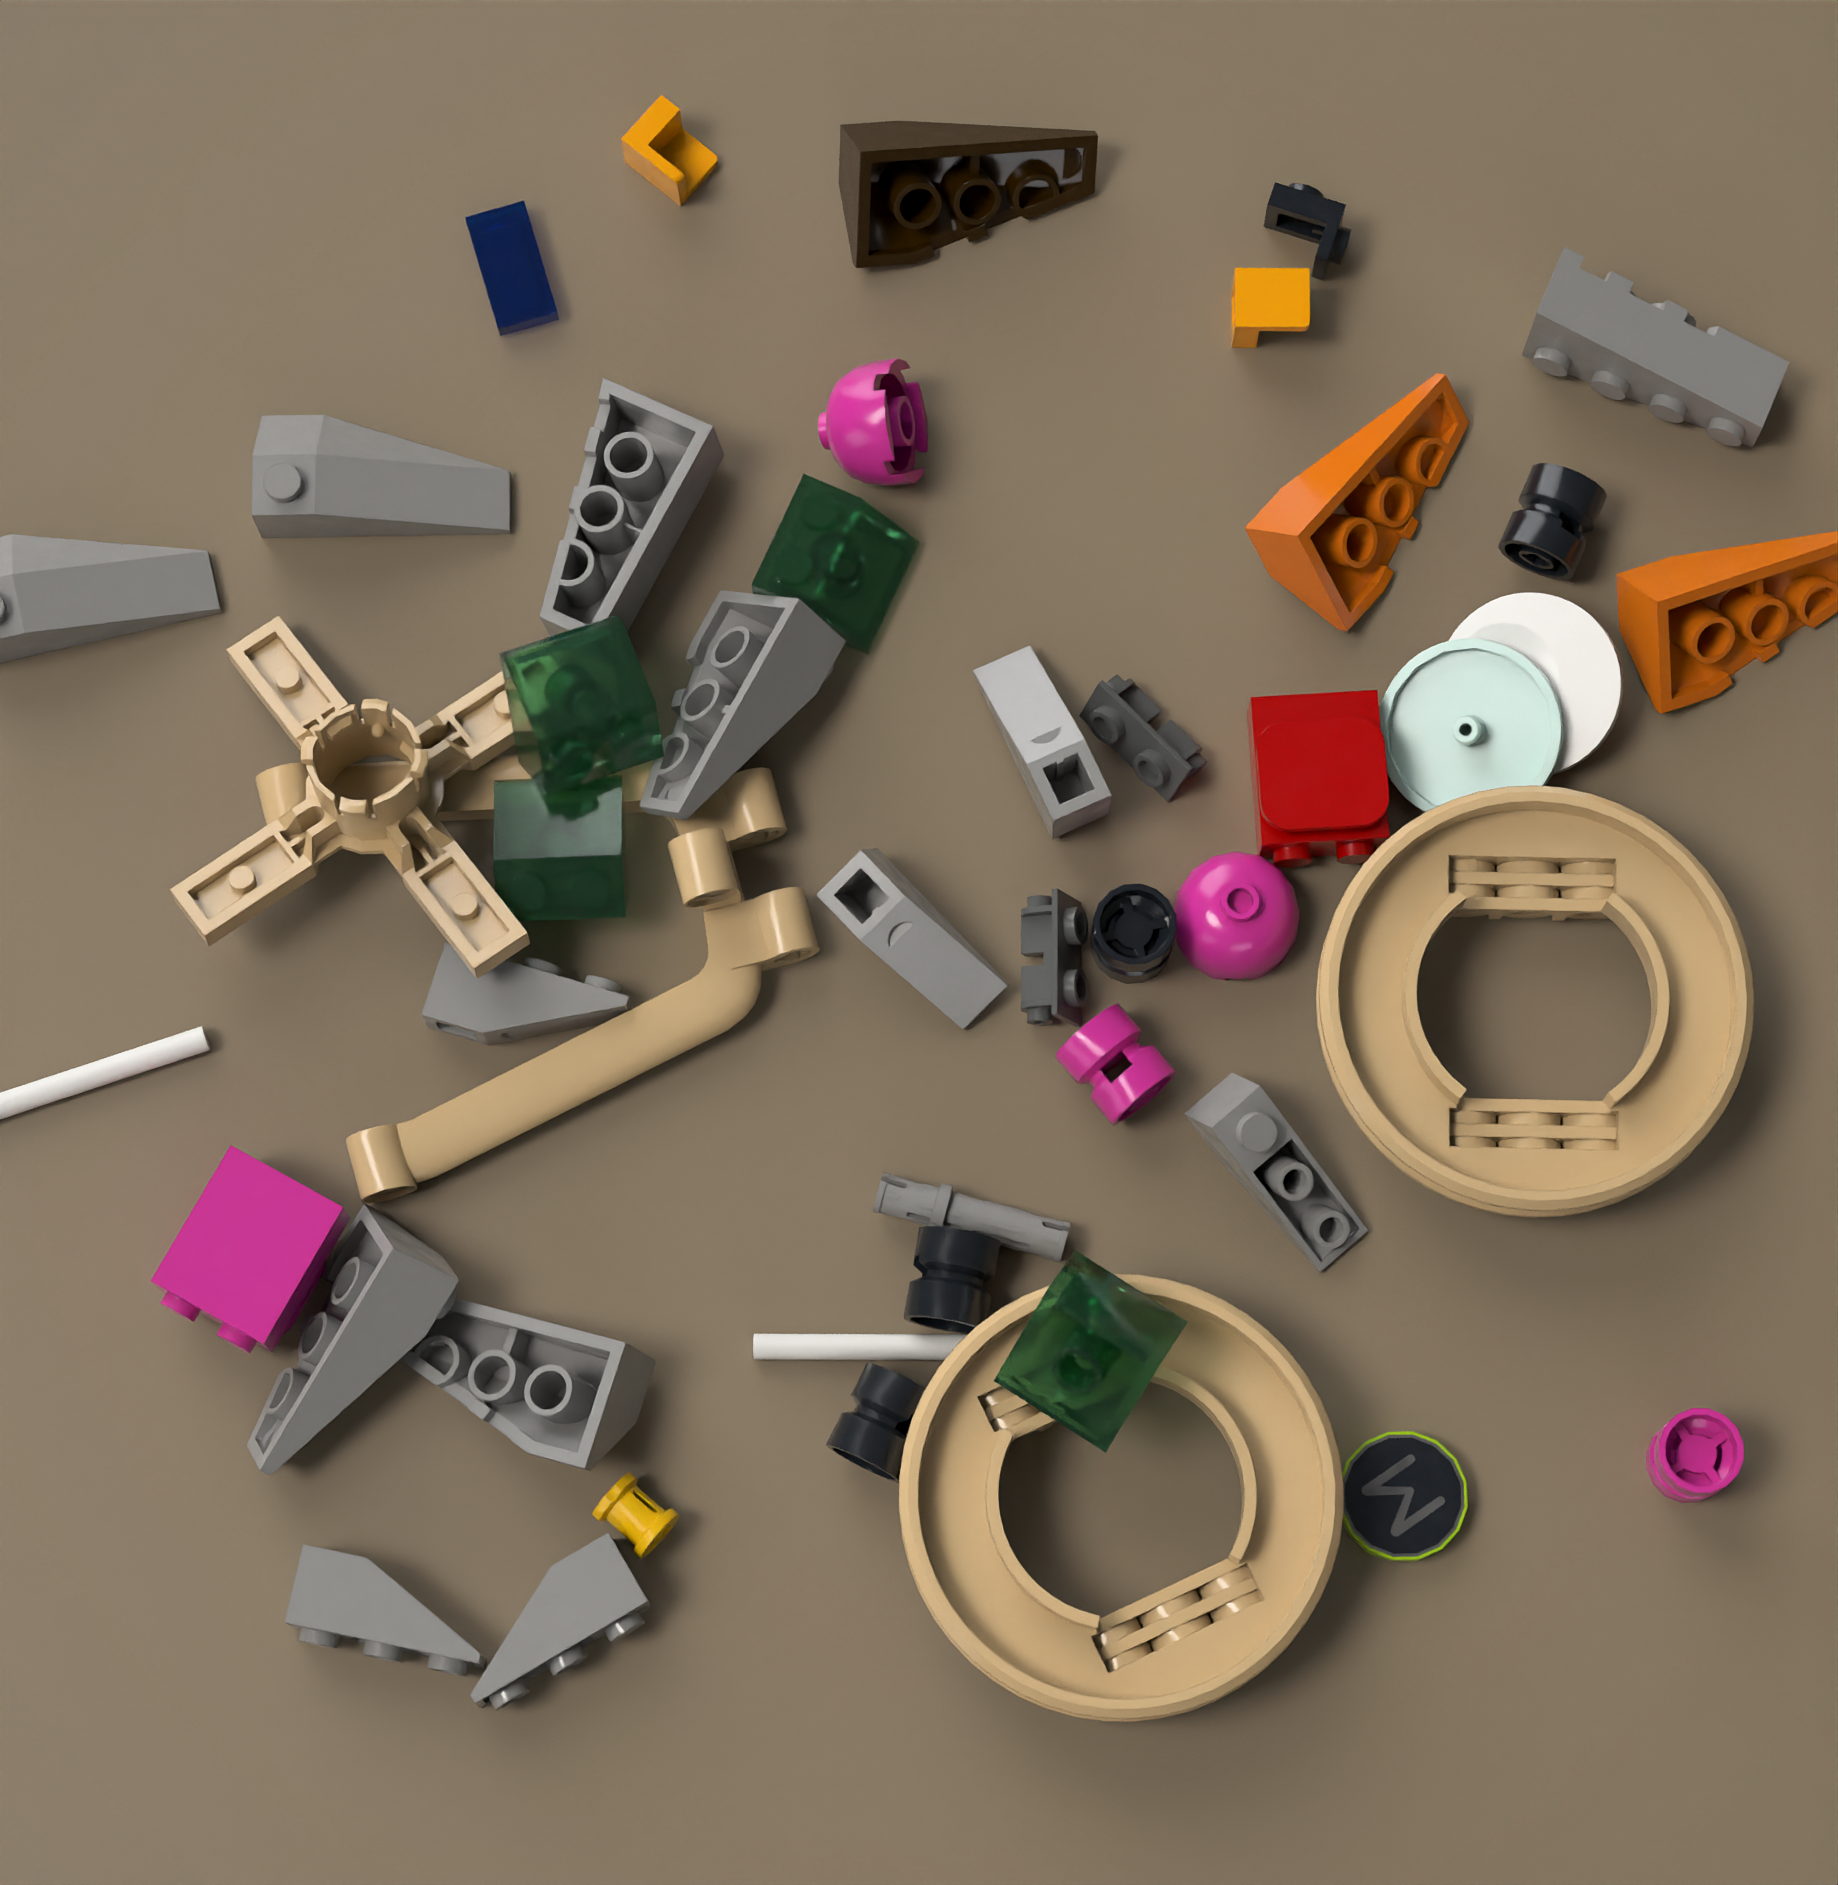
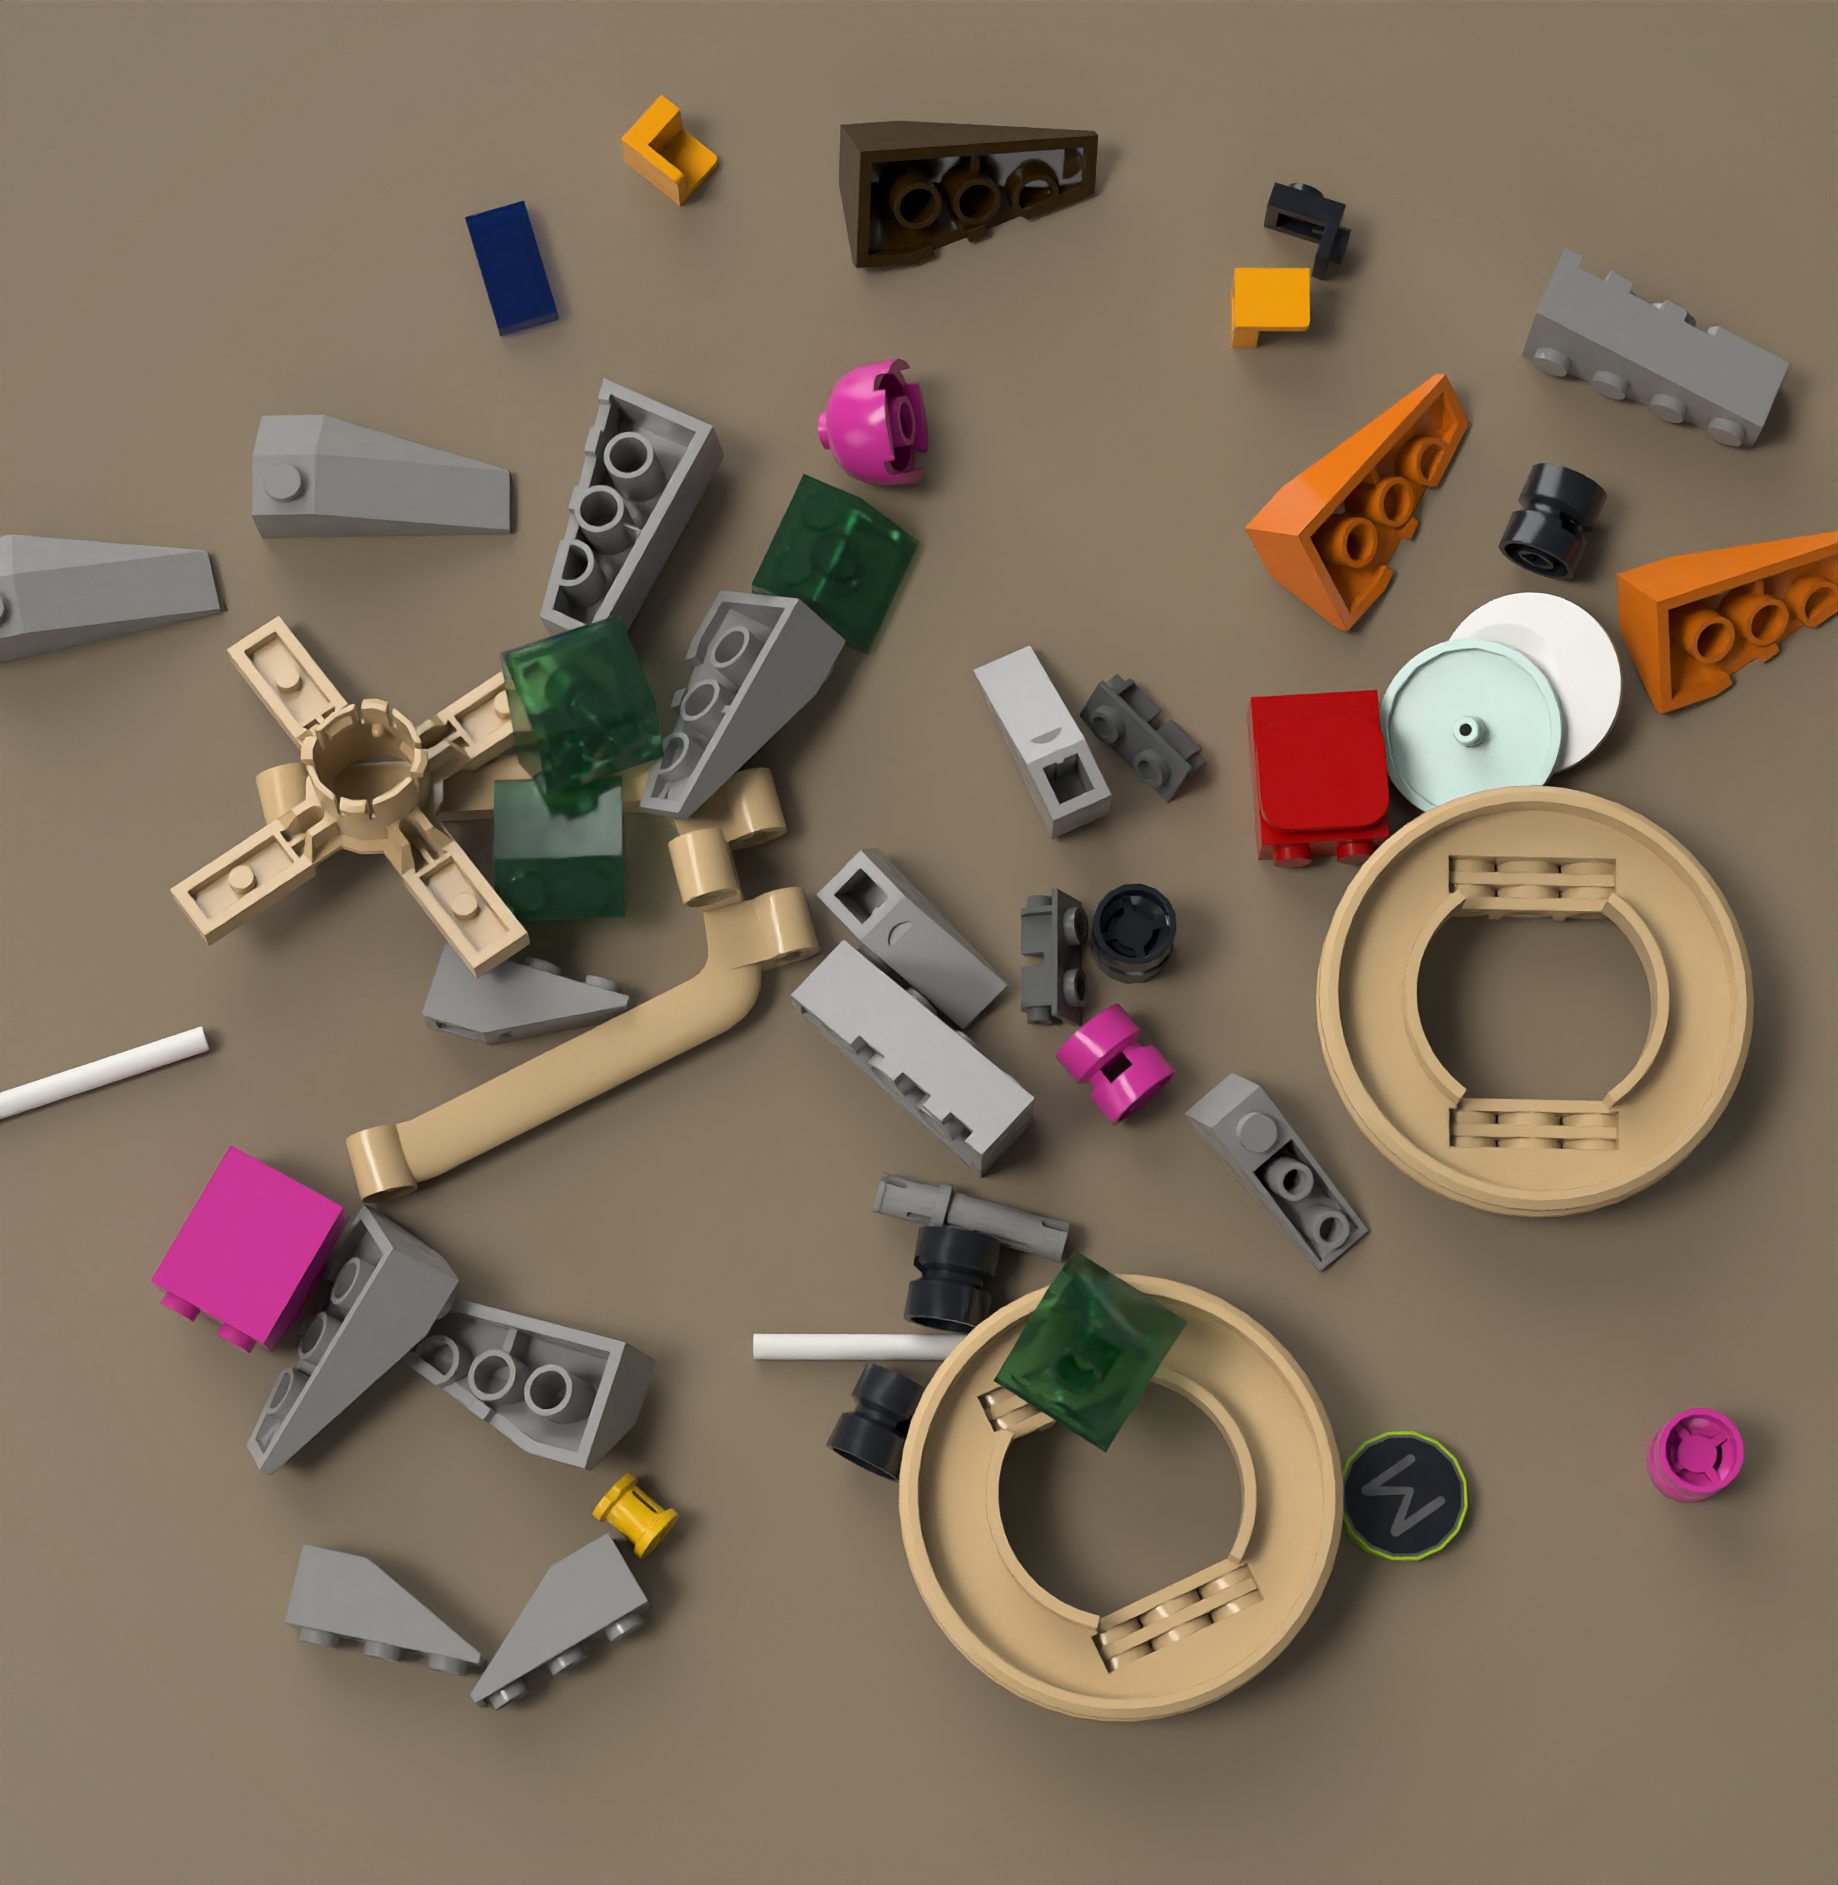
(915, 1056): none -> light grey wedge
(1236, 916): dark pink cylinder -> none

